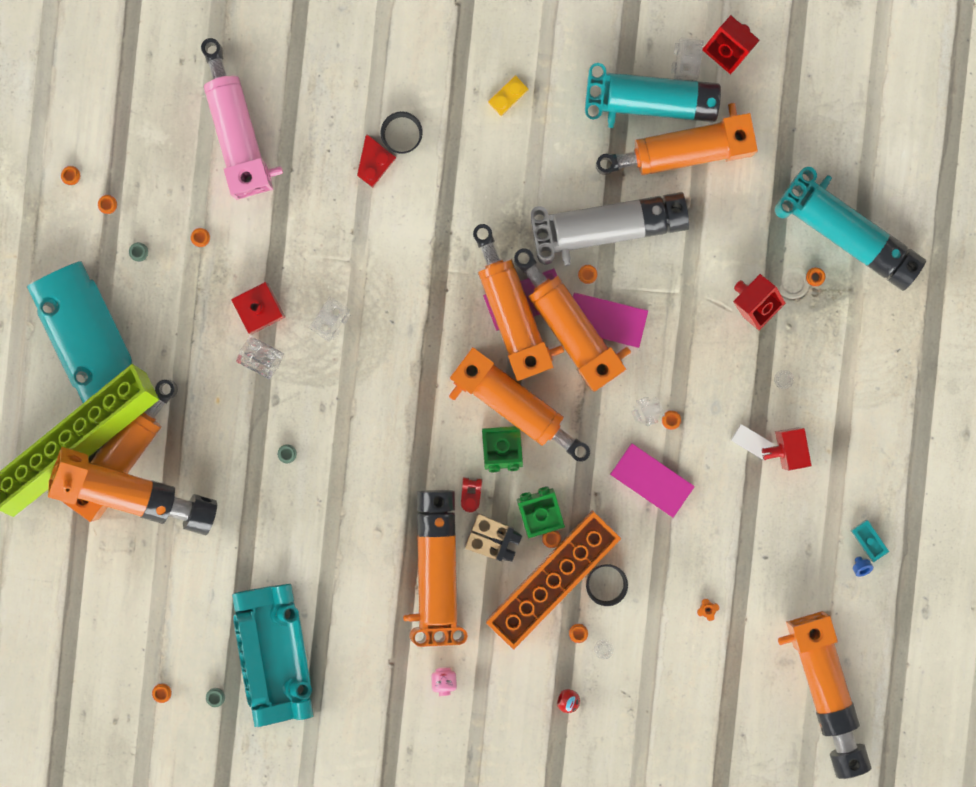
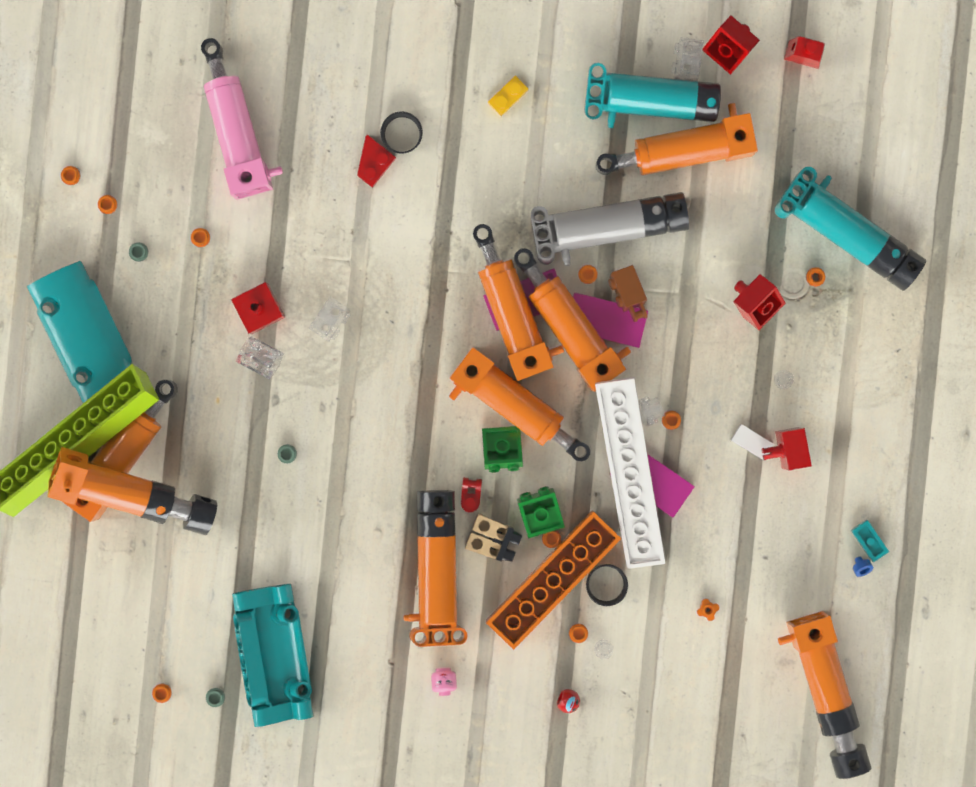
(629, 292): none -> dark orange brick
(630, 472): none -> white plate
(805, 52): none -> red torso

